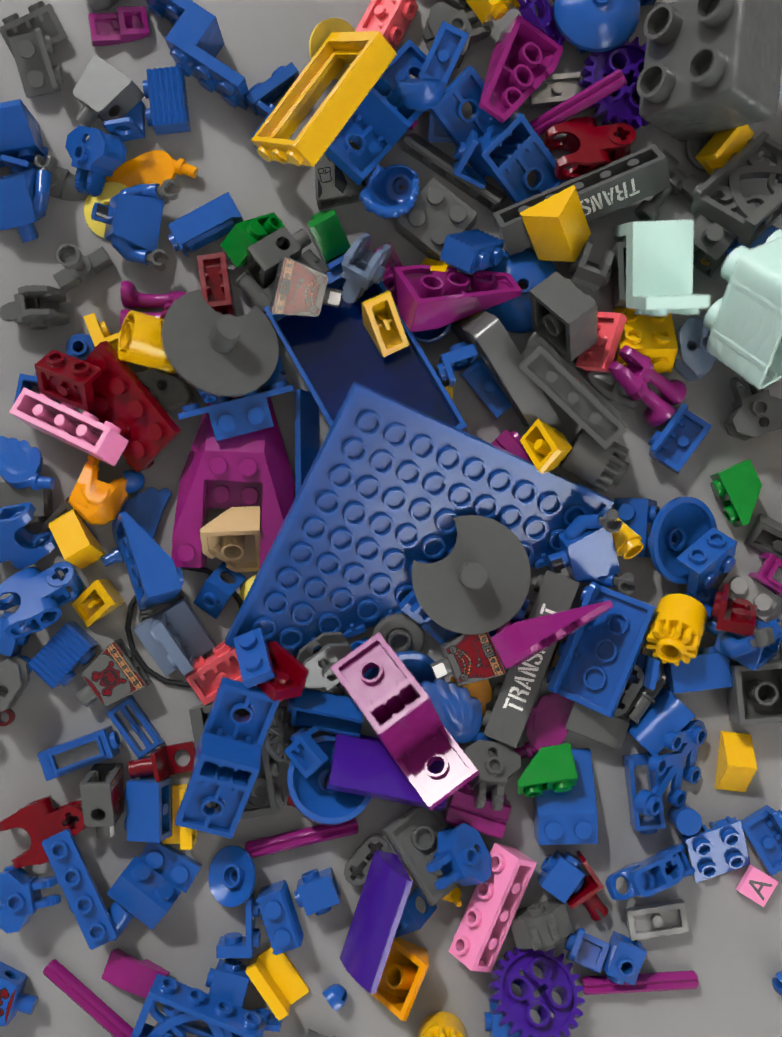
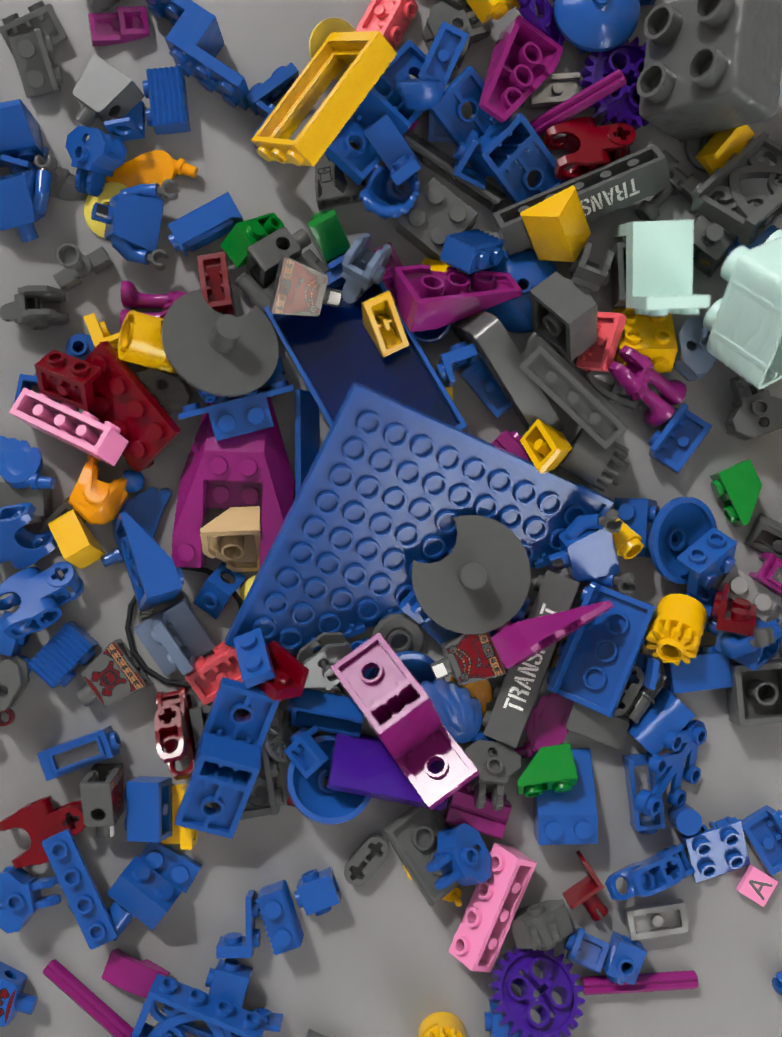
(97, 601): yellow slope -> none
(158, 740): blue tile -> none
(162, 762): dark red bracket -> none
(174, 730): none -> dark red piece
(223, 880): blue dish -> none
(276, 981): yellow panel -> none
(300, 838): magenta axle -> none
(336, 996): blue hinge -> none
(376, 920): dark purple slope -> none
(393, 149): none -> blue bracket
(402, 977): light orange slope -> none
(411, 918): blue bracket -> none
(561, 875): blue brick -> none
(735, 761): yellow slope -> none

